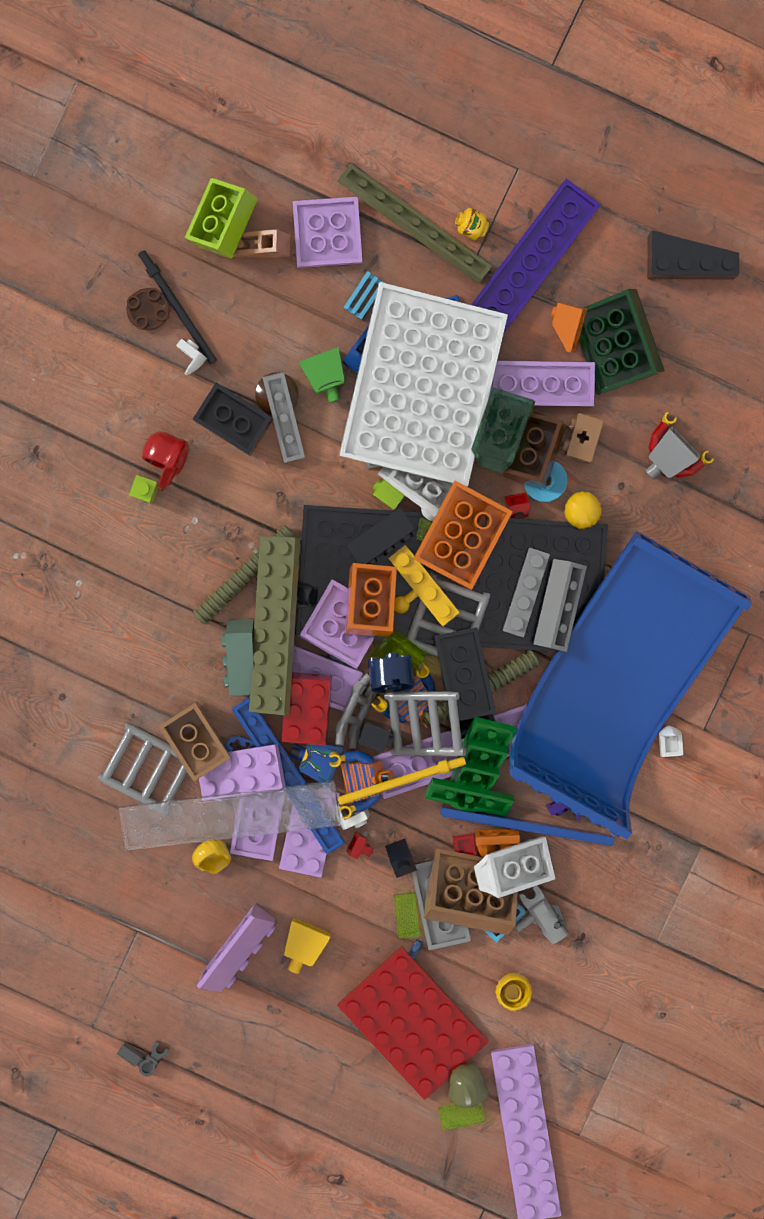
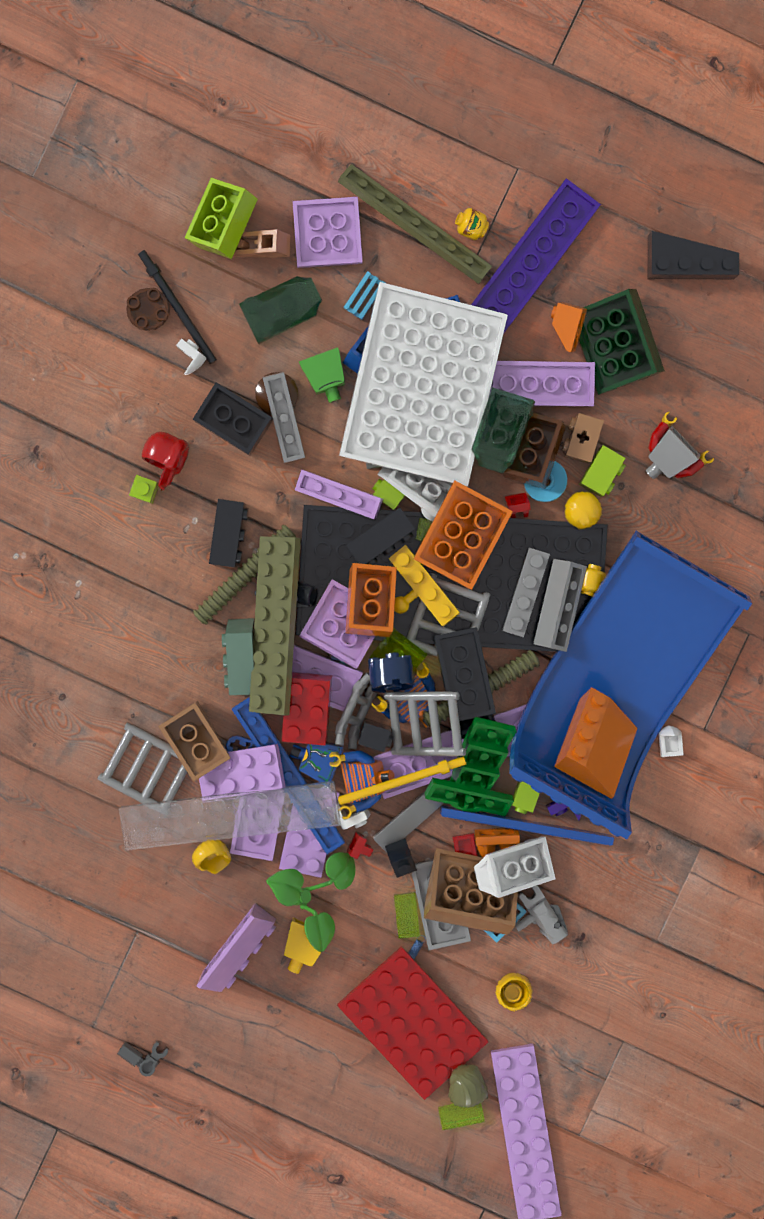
(228, 533): none -> black brick
(281, 307): none -> clear green slope
(288, 891): none -> bright green plant
(338, 494): none -> lavender plate
(406, 821): none -> light grey slope
(524, 798): none -> lime brick
(592, 579): none -> yellow head
(597, 743): none -> orange slope
(602, 471): none -> lime brick

